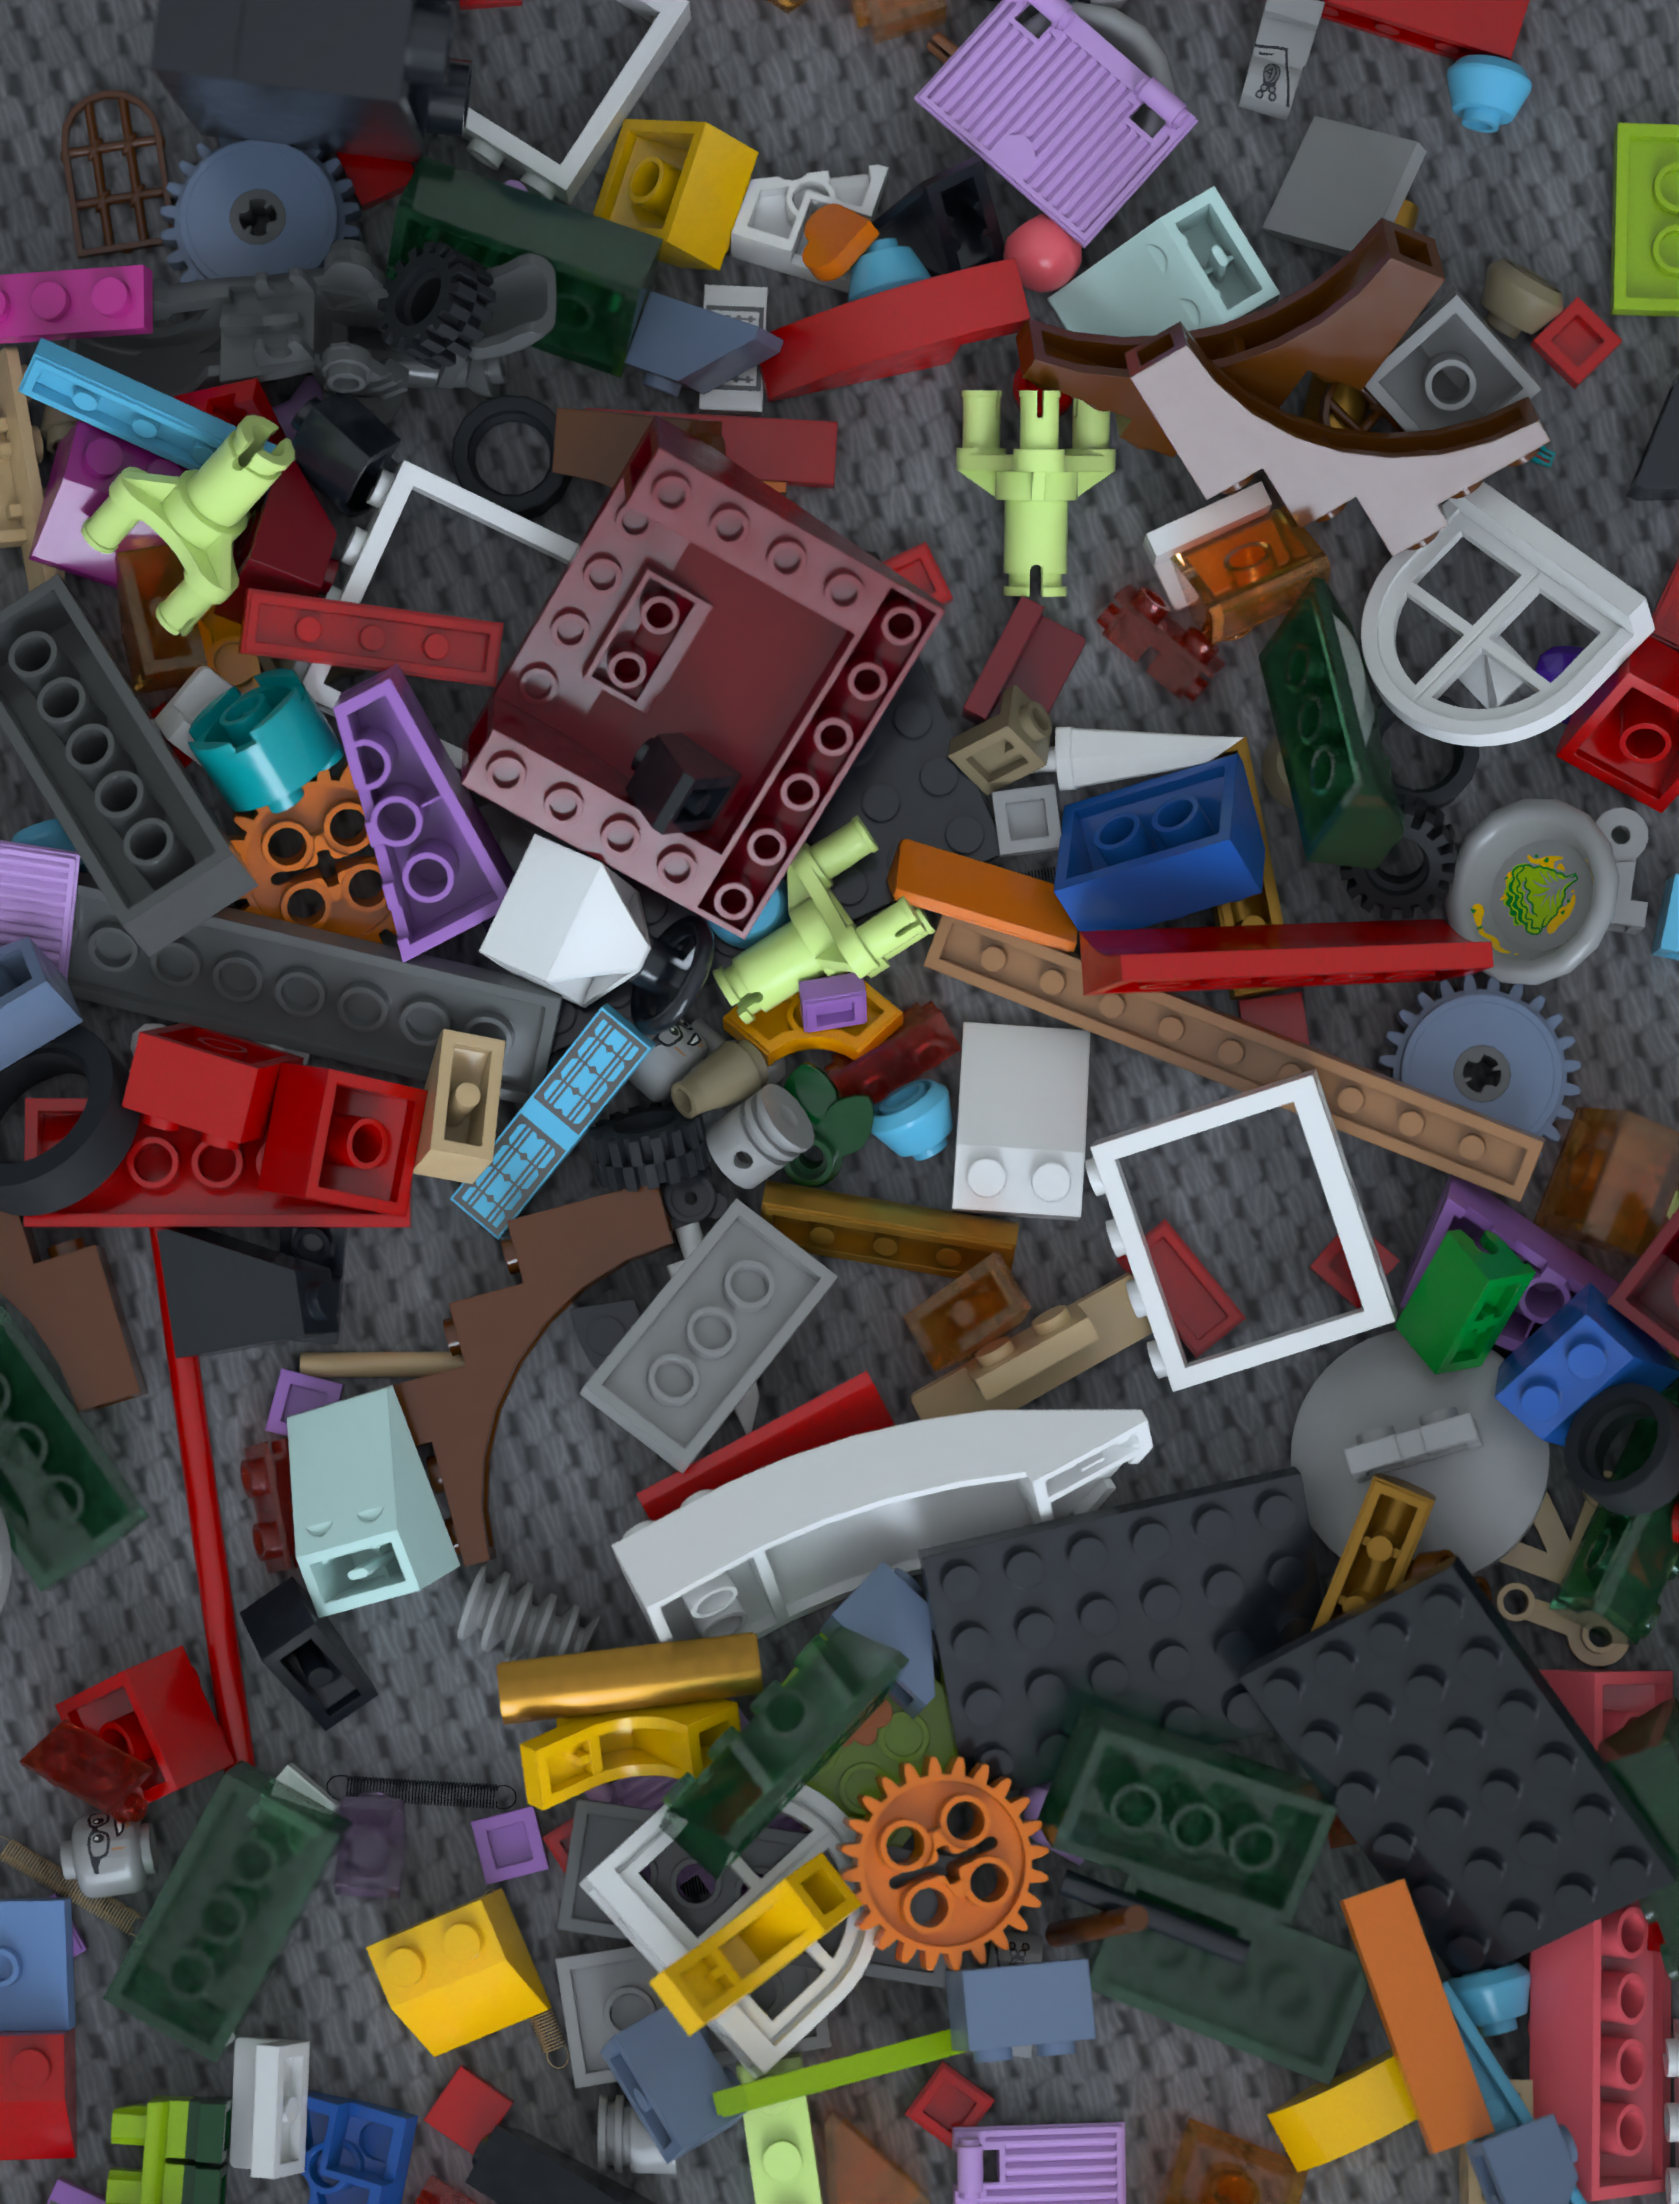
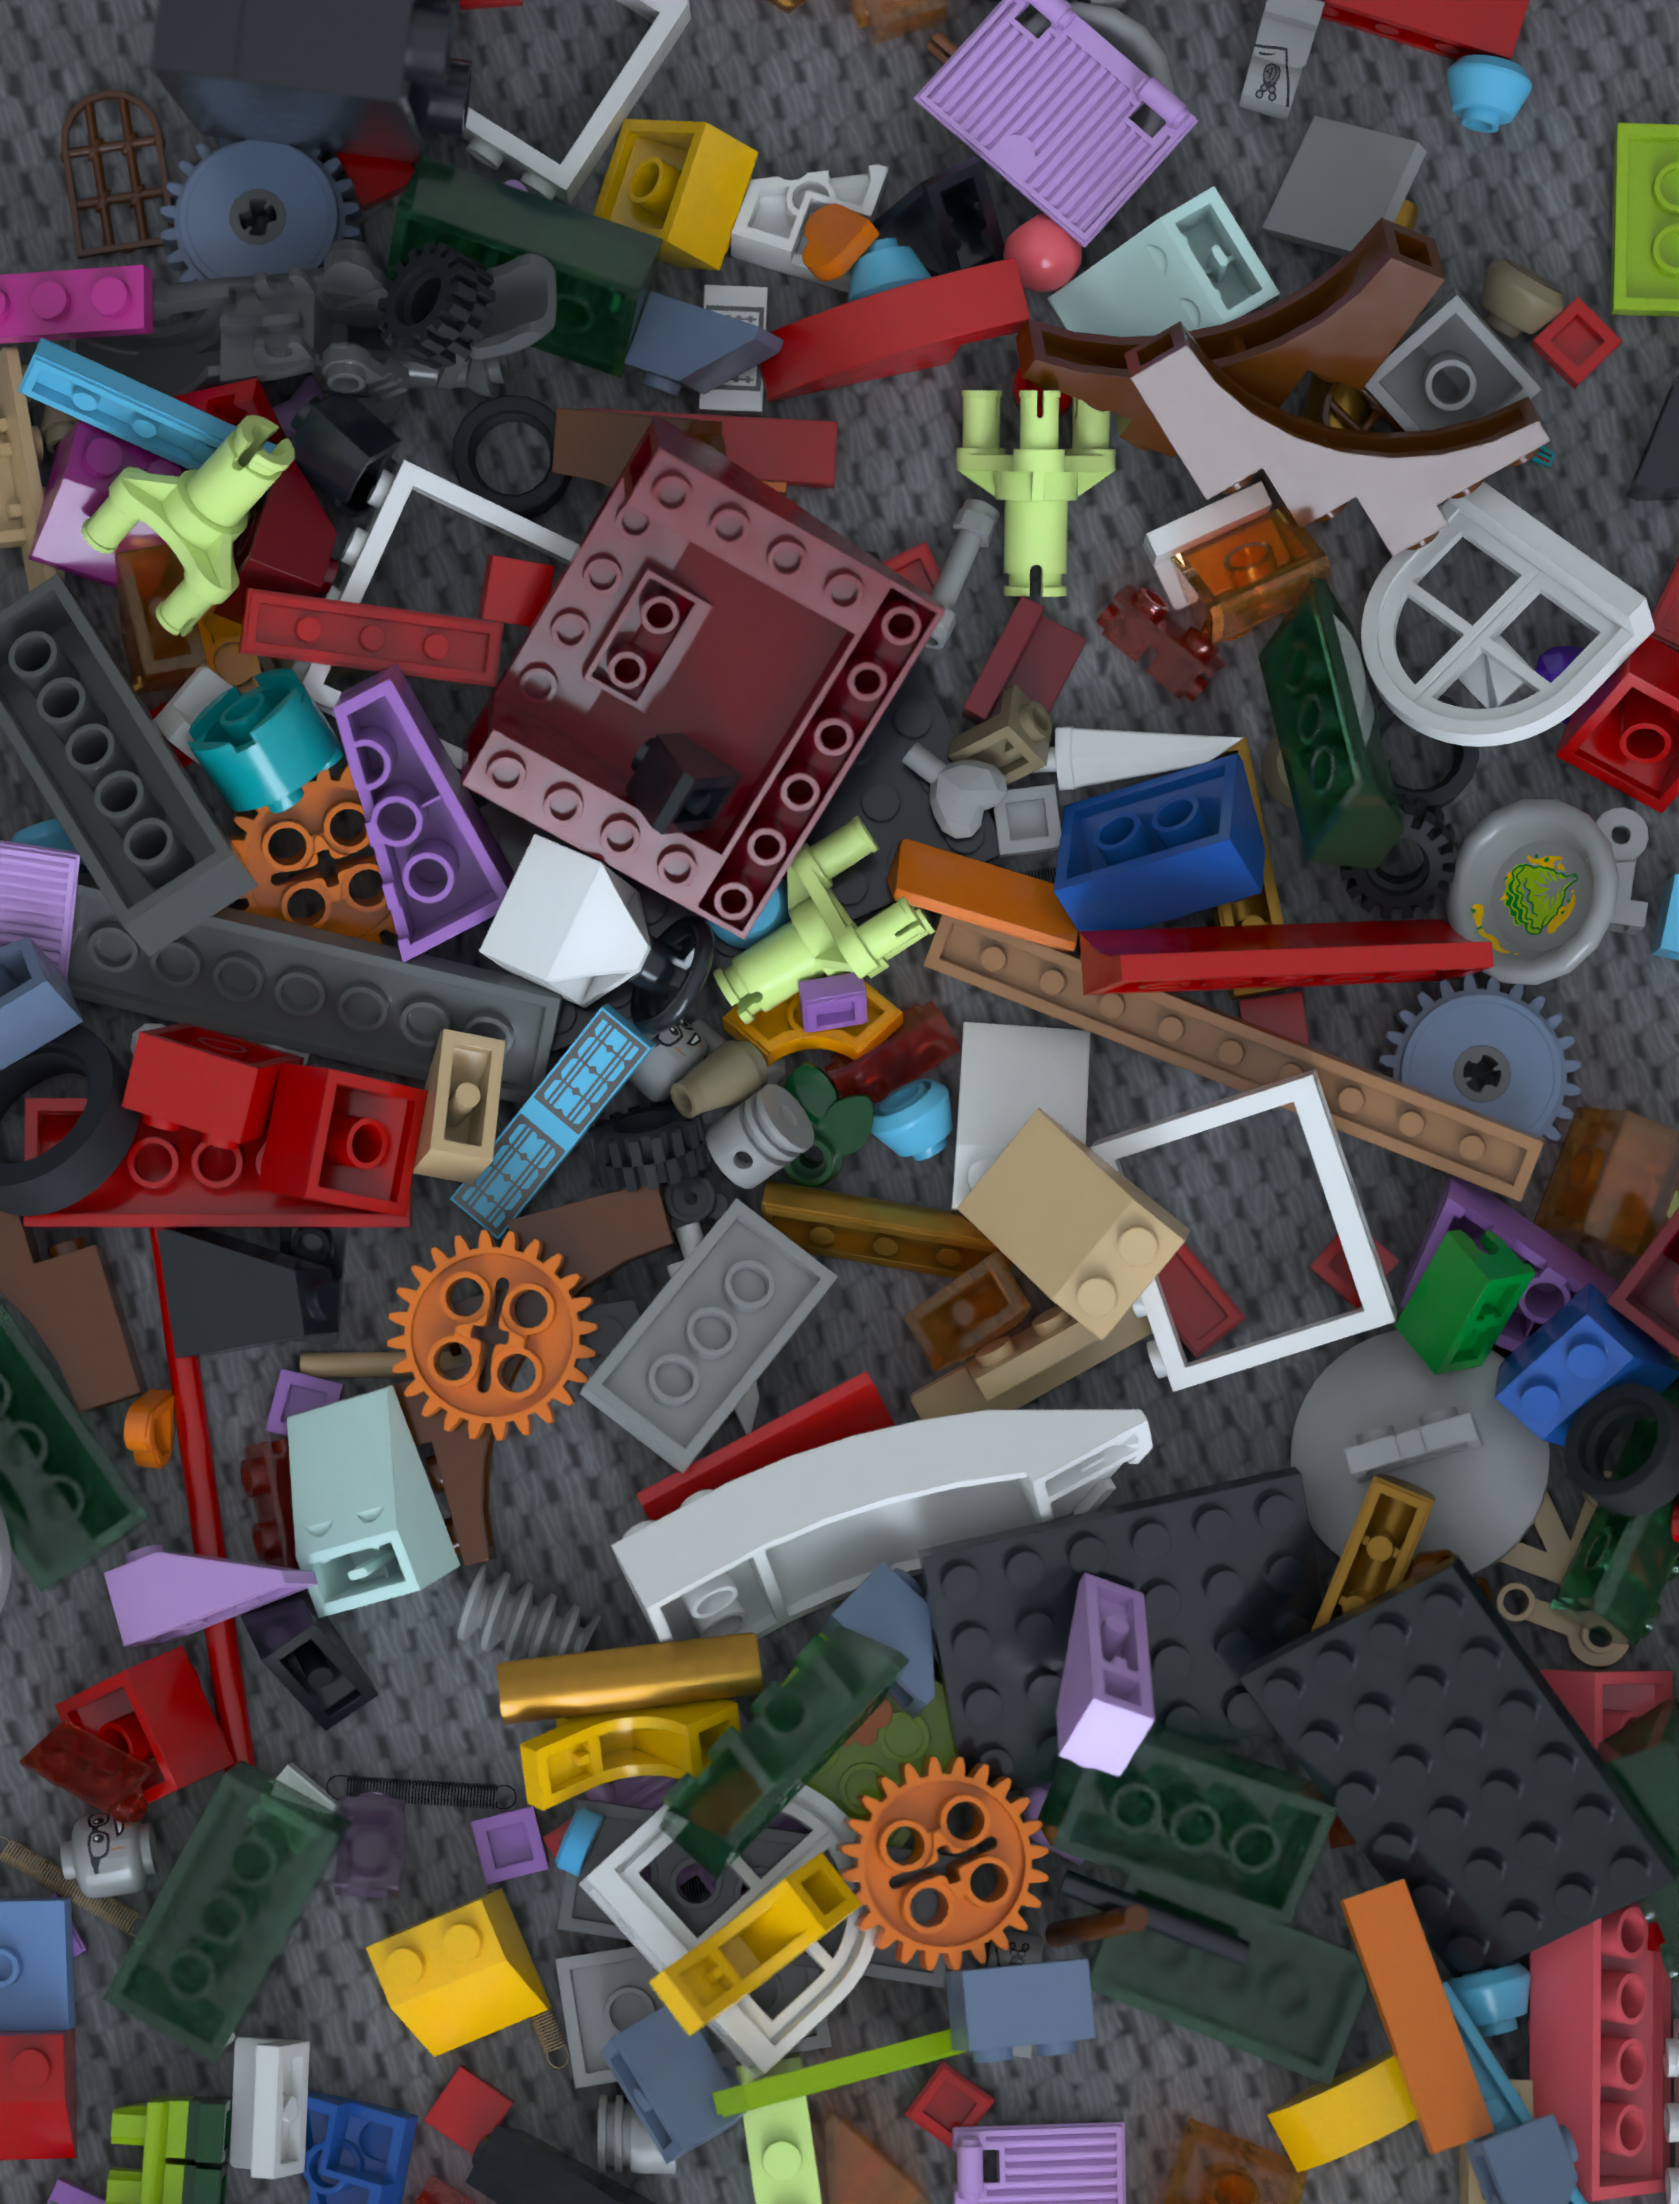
(151, 1428): none -> orange tile
(177, 1594): none -> lavender slope
(435, 1324): none -> orange gear
(514, 590): none -> red tile
(579, 1841): none -> dark azure tile
(958, 790): none -> light grey rock
(972, 529): none -> light grey bar
(1073, 1223): none -> tan slope
(1105, 1678): none -> lavender slope

